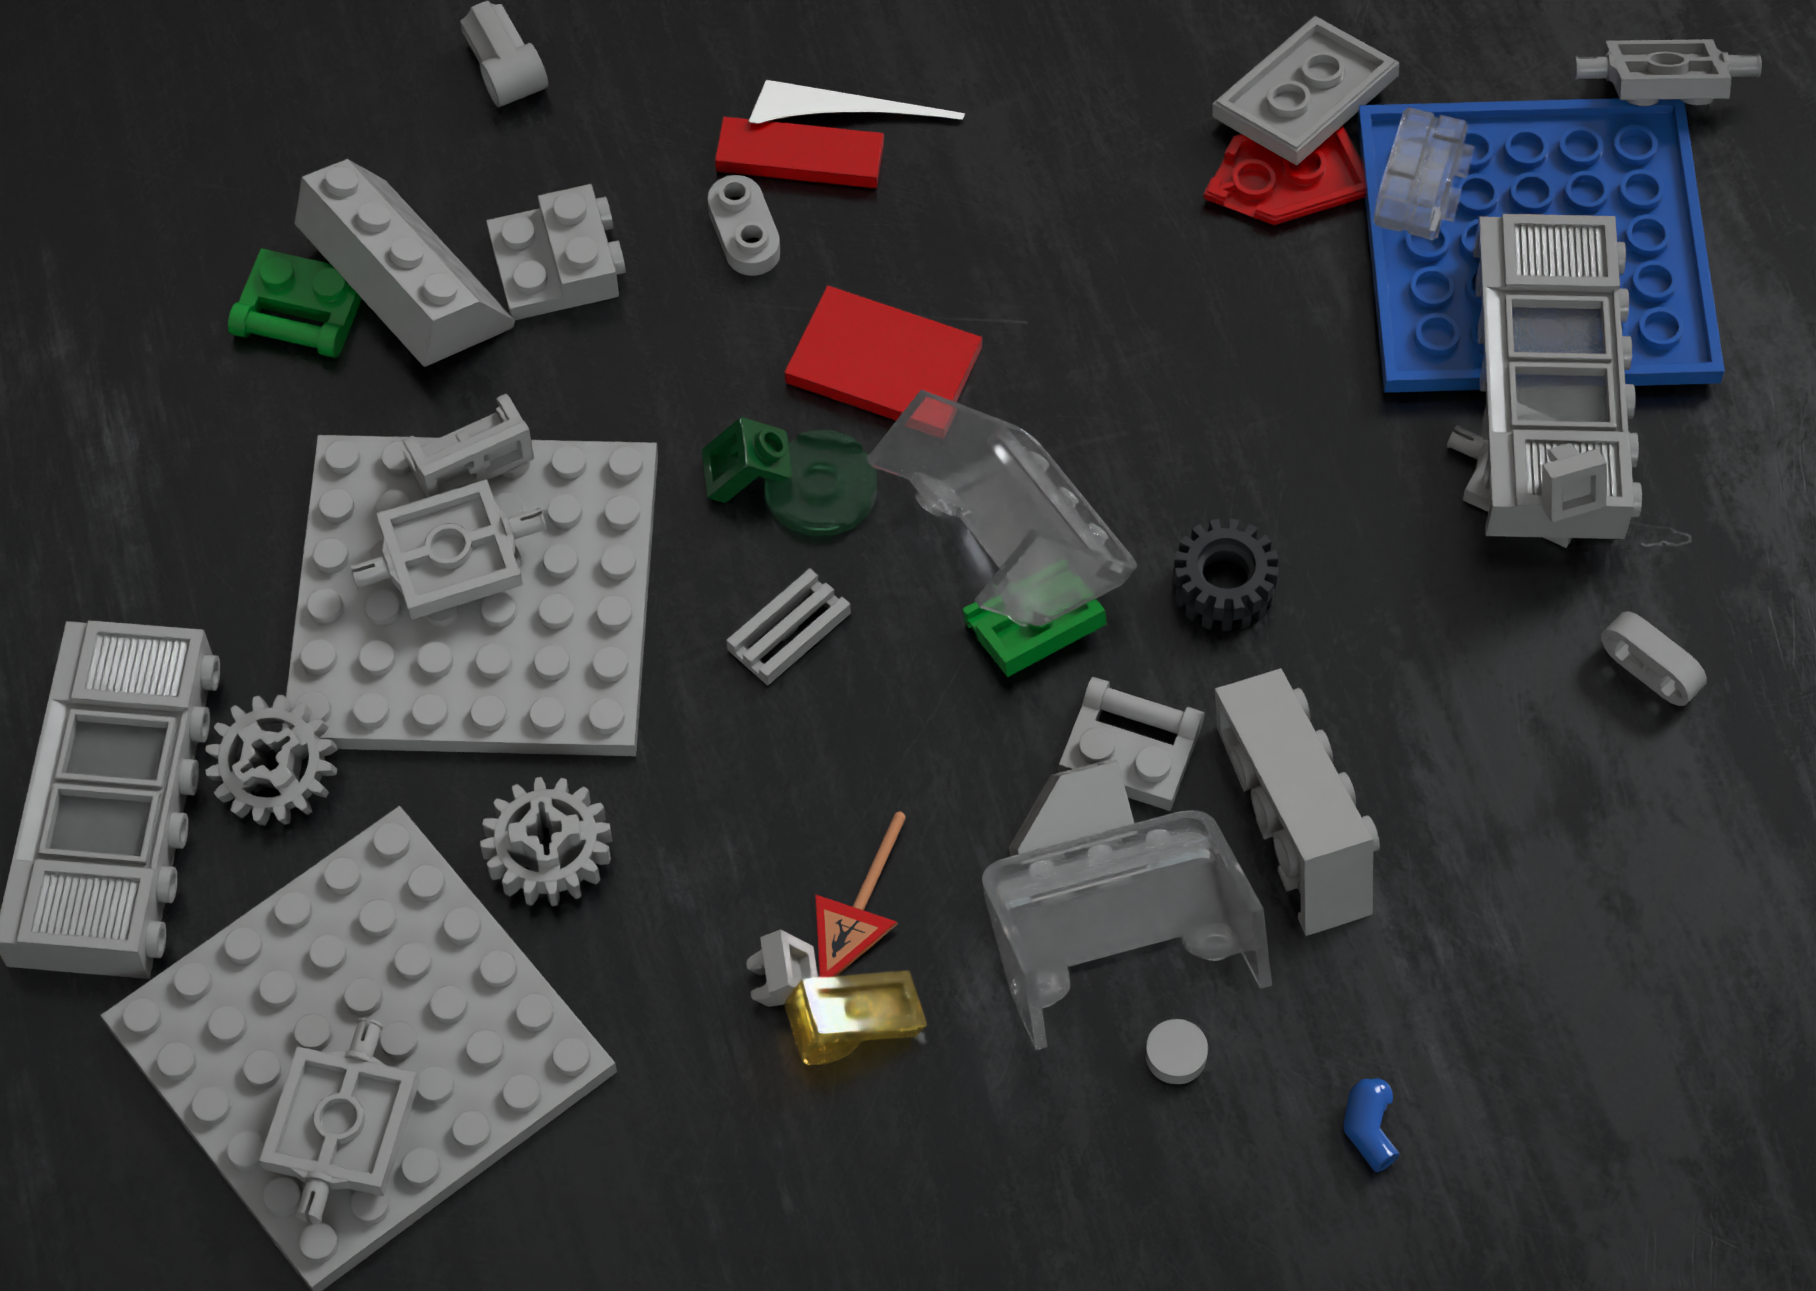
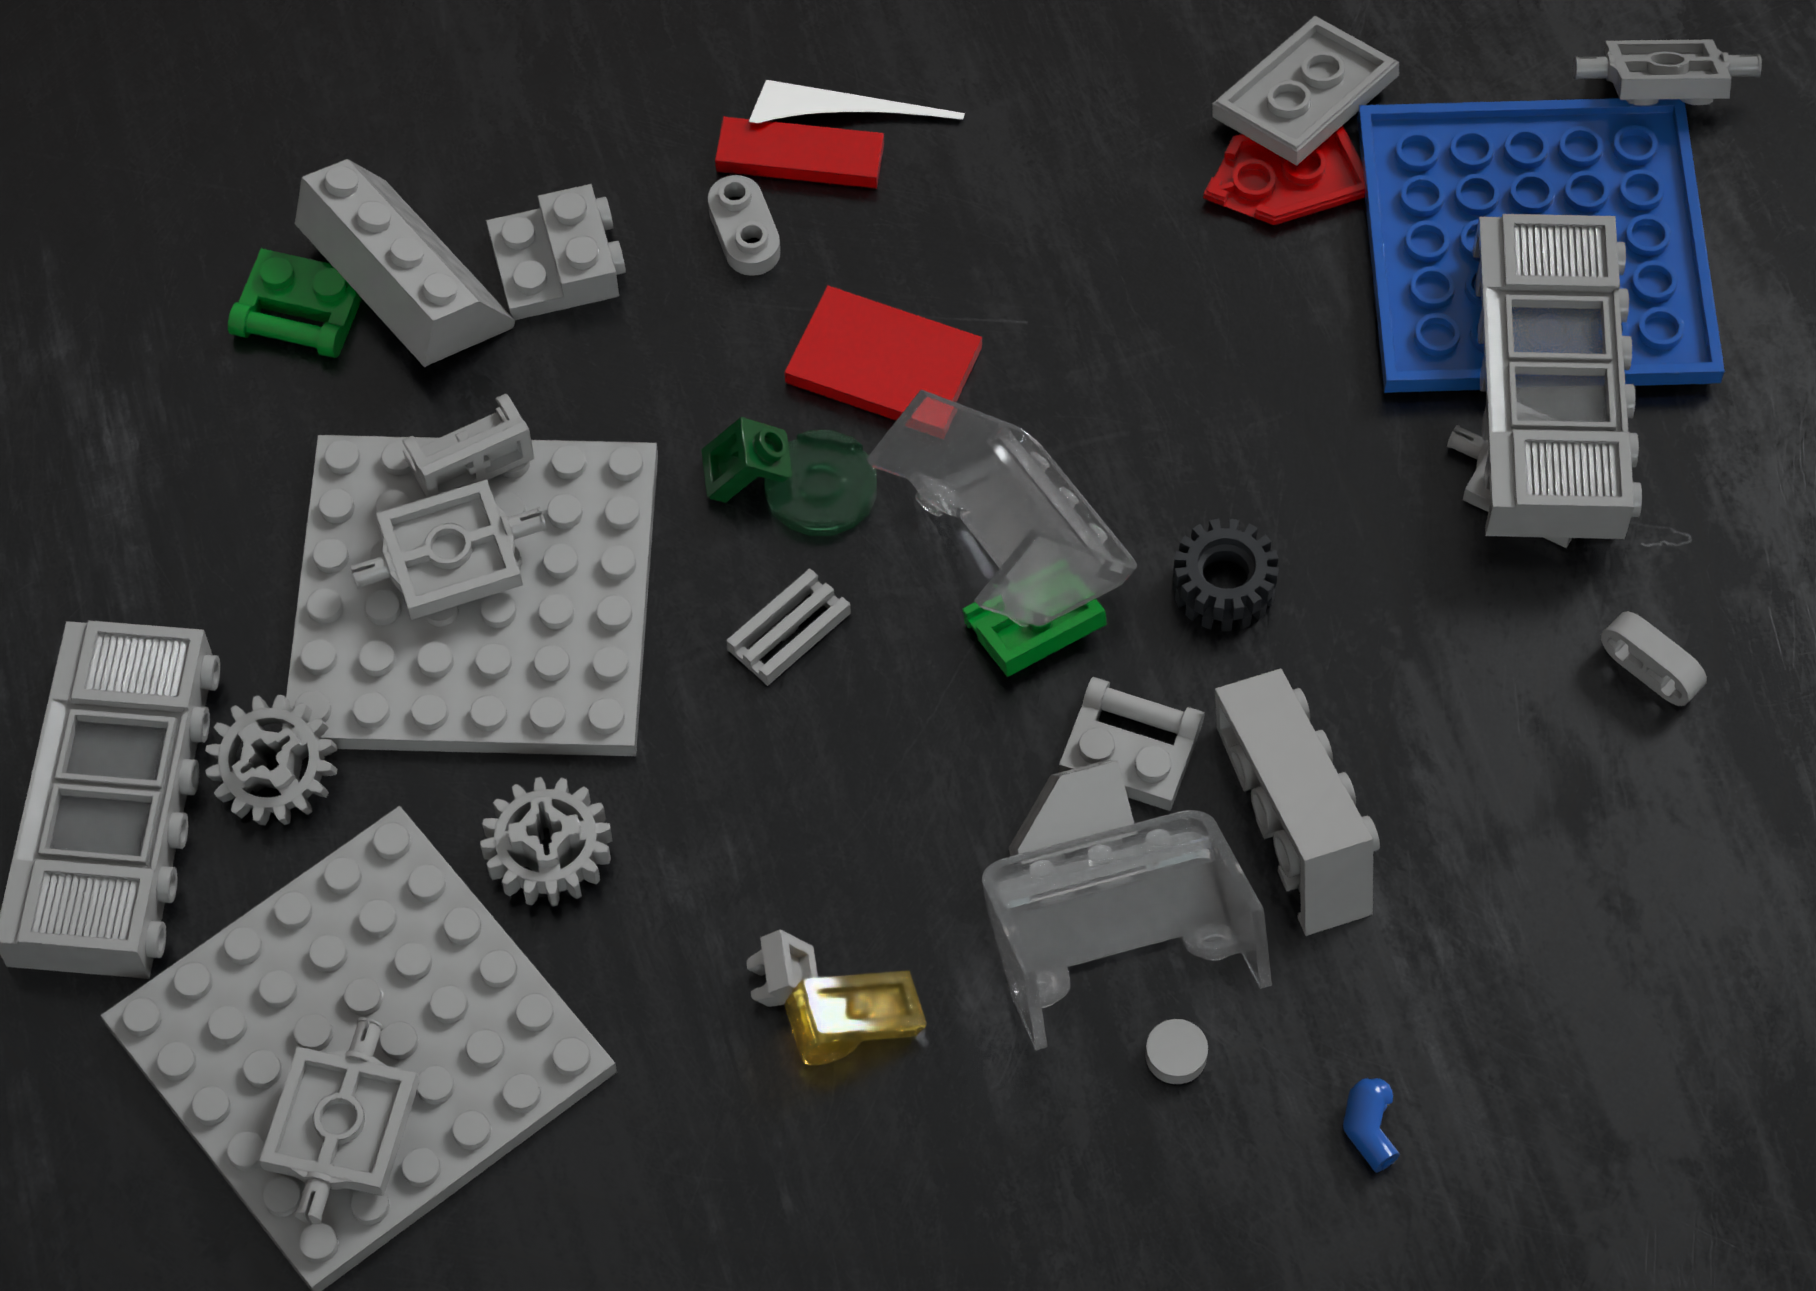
(506, 63): light grey piece -> none
(849, 930): piece -> none
(1421, 174): clear brick -> none
(1573, 482): light grey tile -> none

